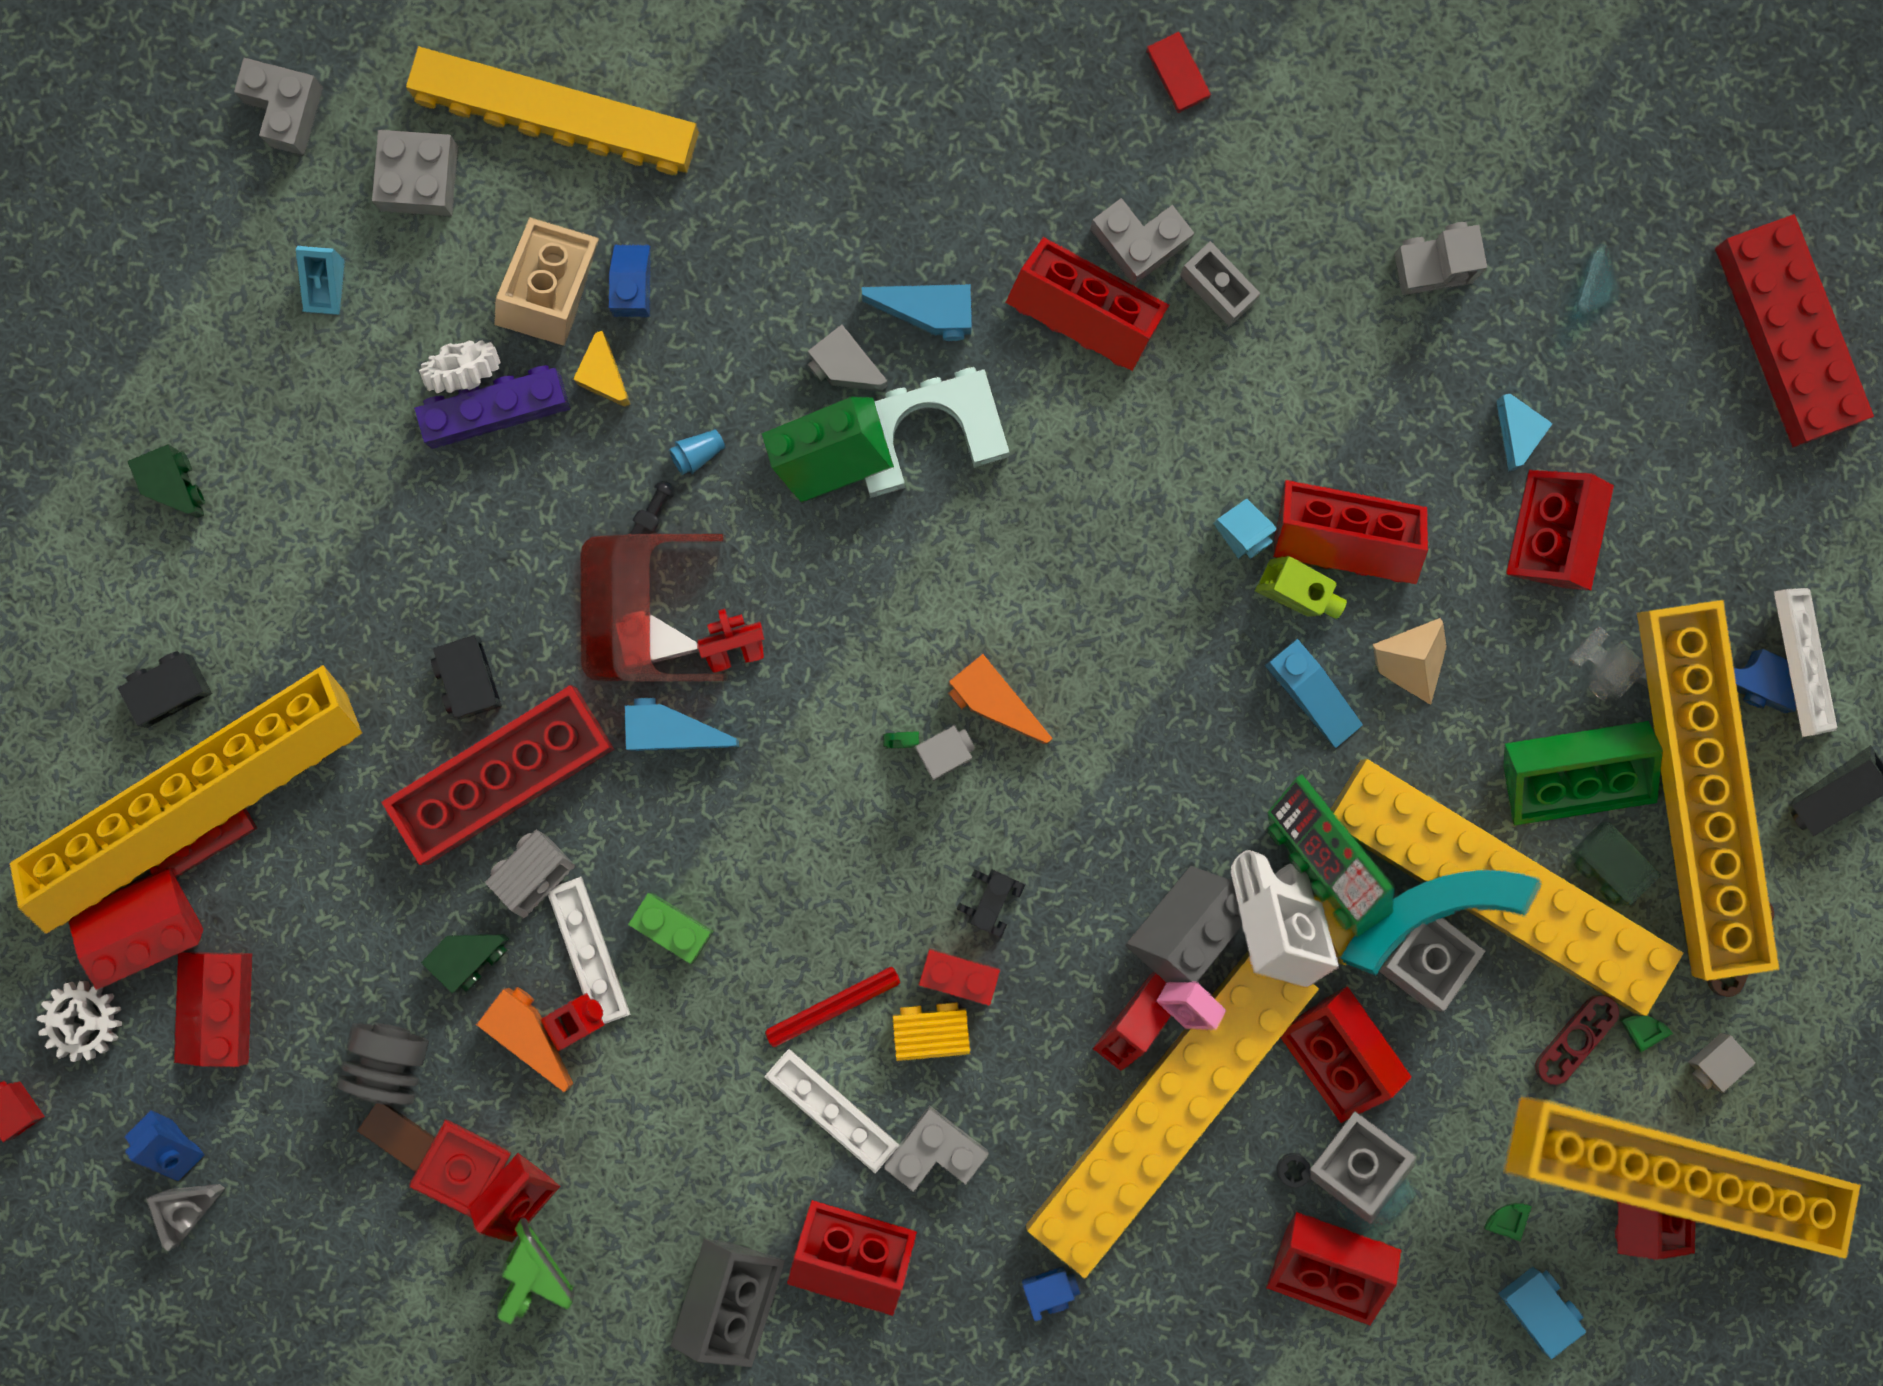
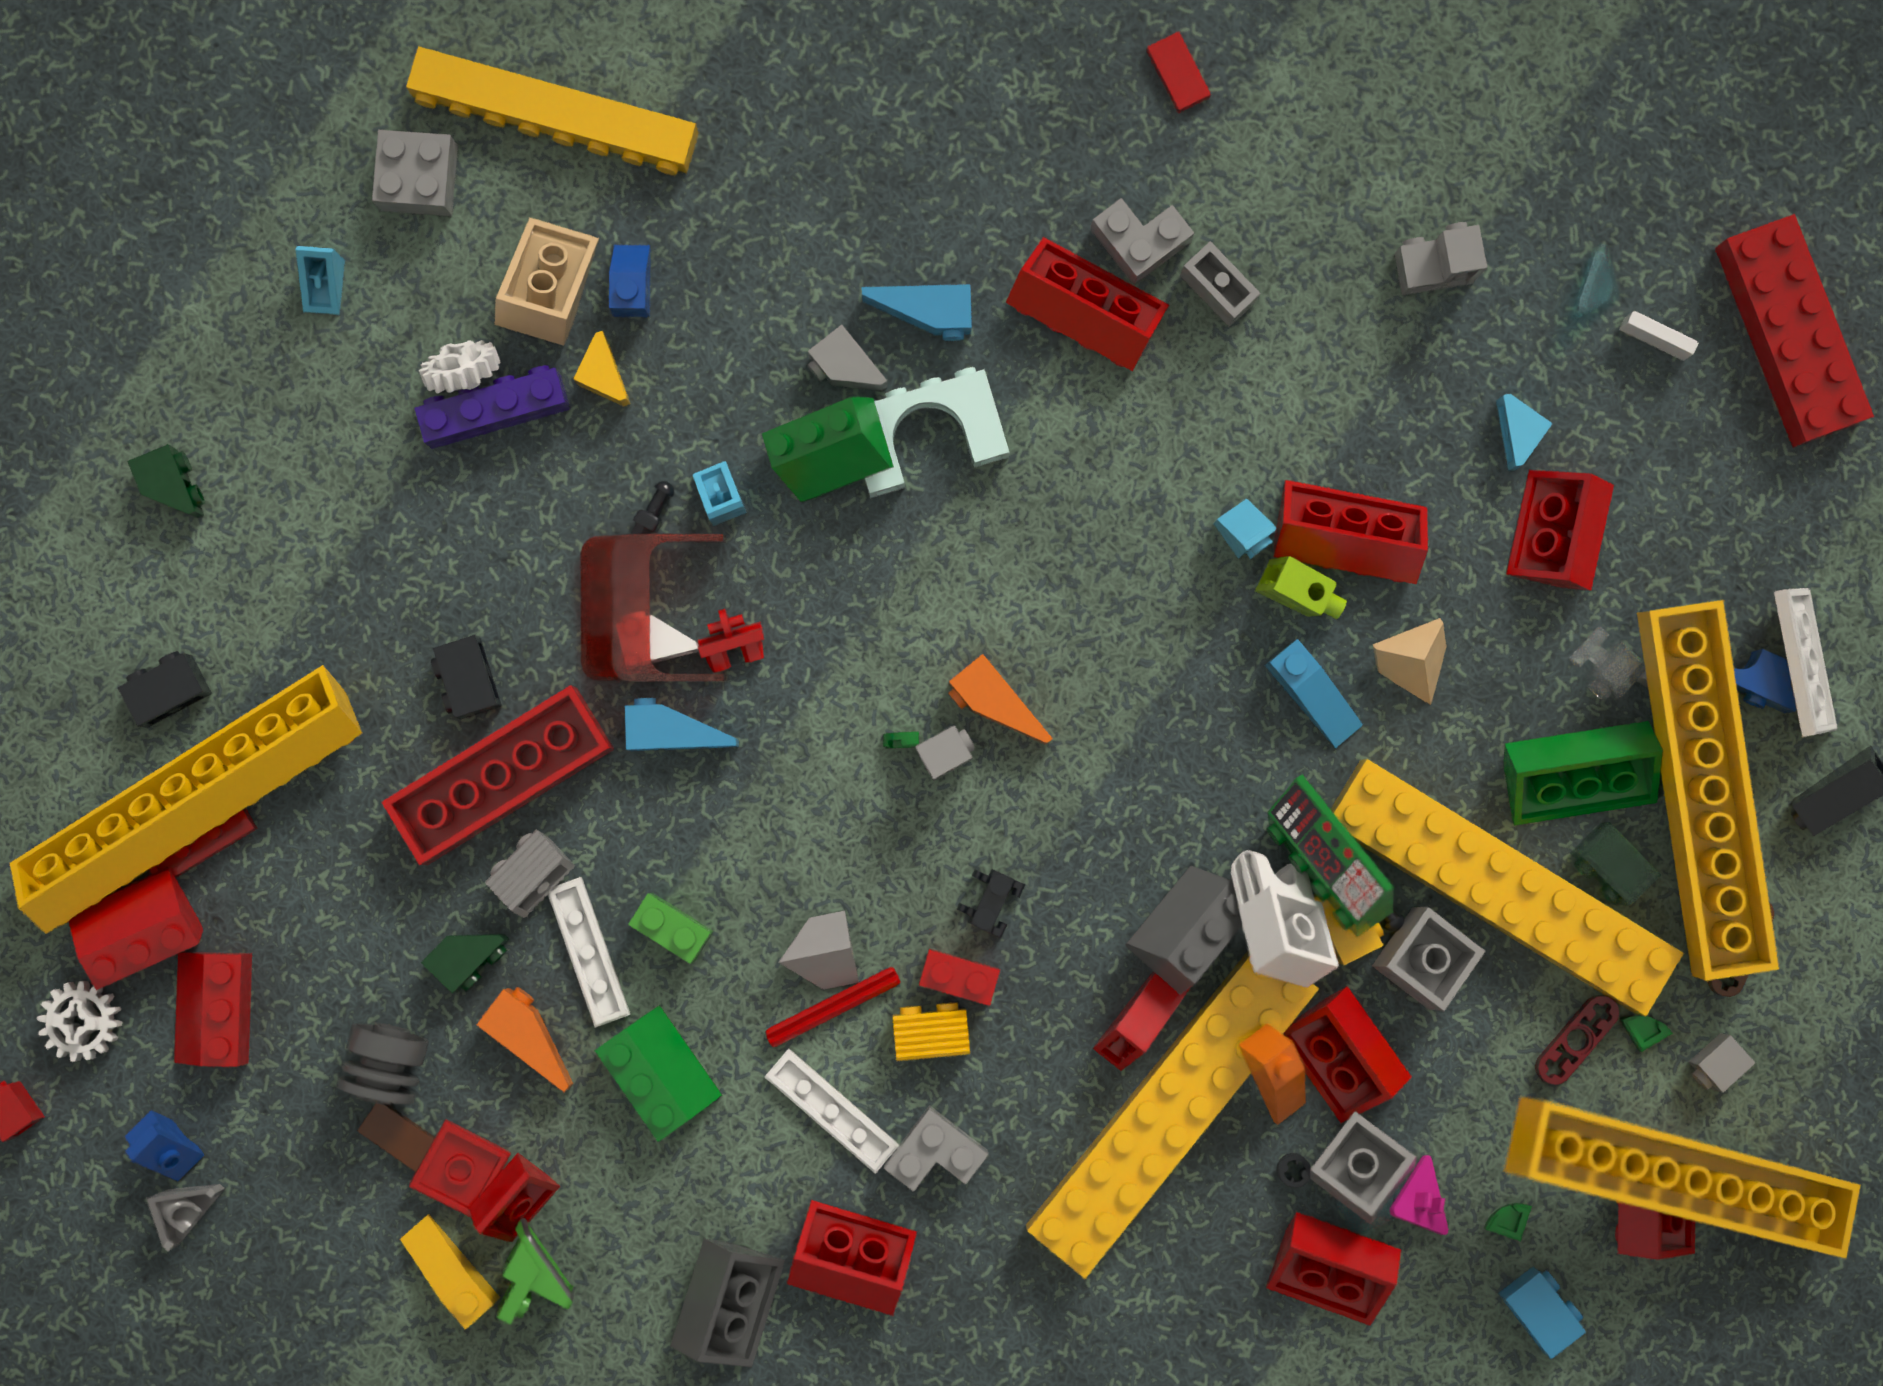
(289, 102): light grey brick -> none
(449, 1272): none -> yellow slope
(580, 1018): red brick -> none
(658, 1073): none -> green slope
(696, 451): dark azure cone -> none
(719, 493): none -> medium azure slope
(823, 952): none -> light grey slope
(1050, 1291): blue brick -> none
(1191, 1005): bright pink piece -> none
(1276, 1071): none -> orange slope
(1421, 1199): none -> dark pink piece
(1437, 900): teal tile -> none
(1659, 335): none -> white tile

